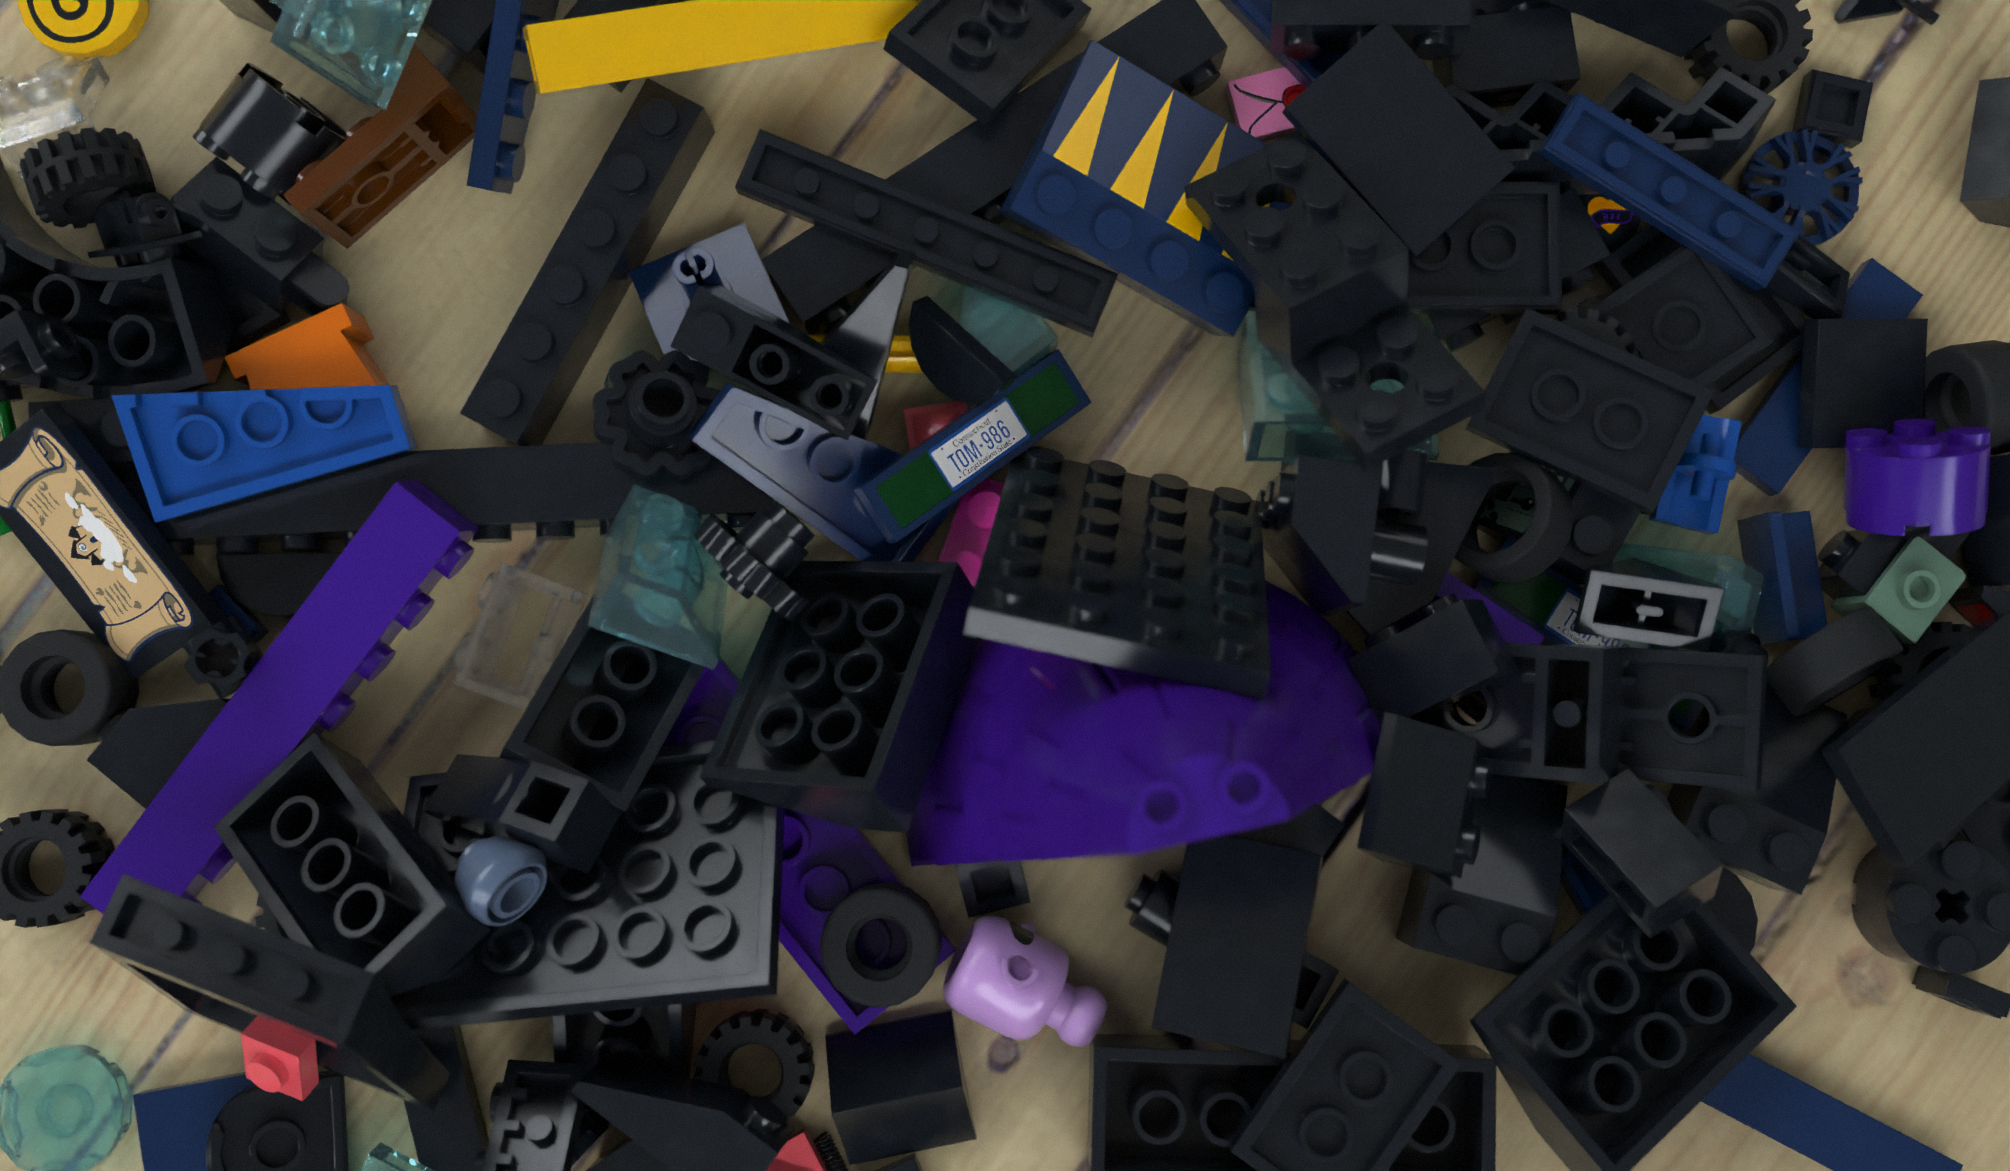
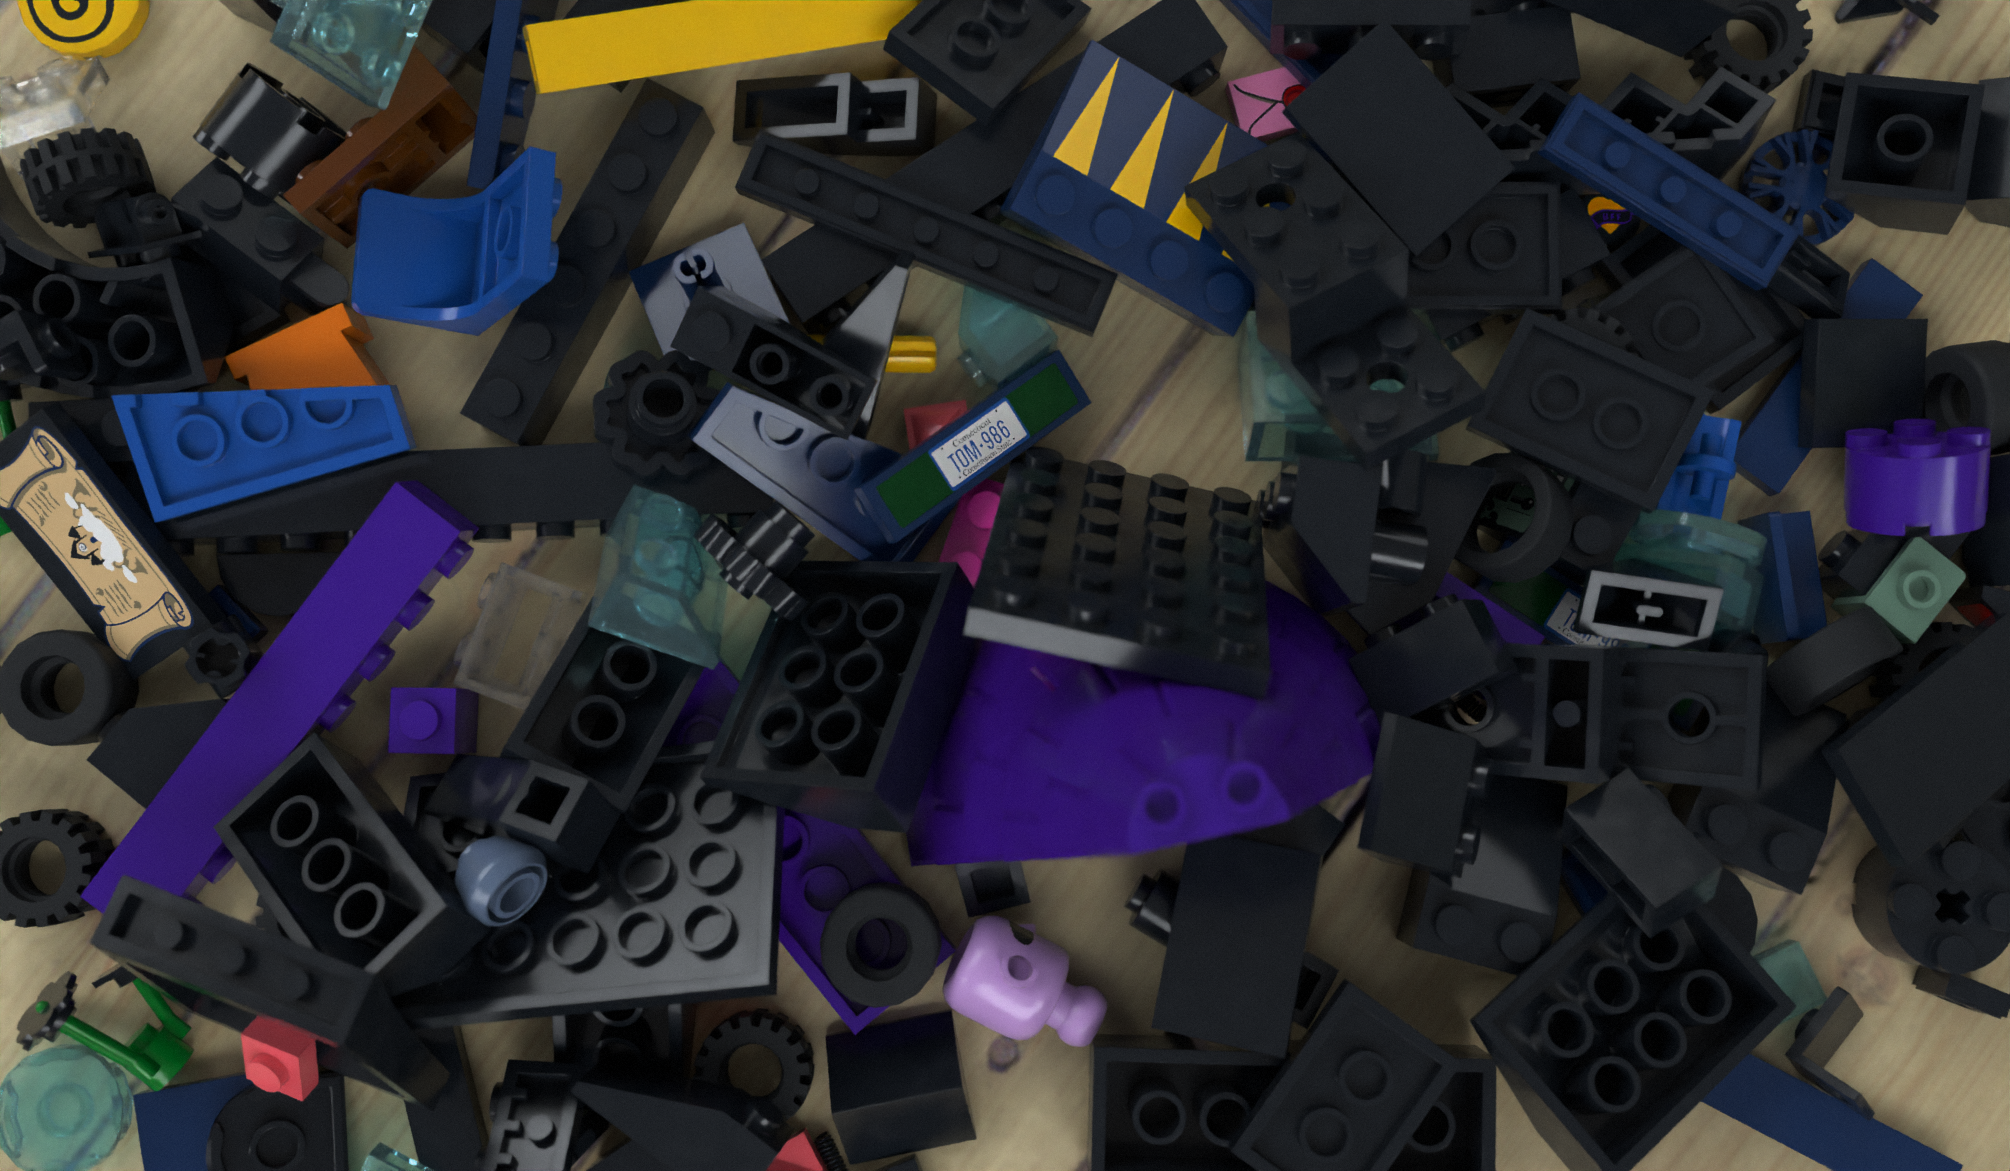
(149, 1054): none -> green plant
(433, 720): none -> dark purple brick
(458, 258): none -> blue bracket
(839, 114): none -> black slope
(953, 357): black tile -> none
(1698, 534): none -> clear light blue tile
(1794, 975): none -> clear light blue tile
(1818, 1039): none -> black bracket
(1904, 150): none -> black slope

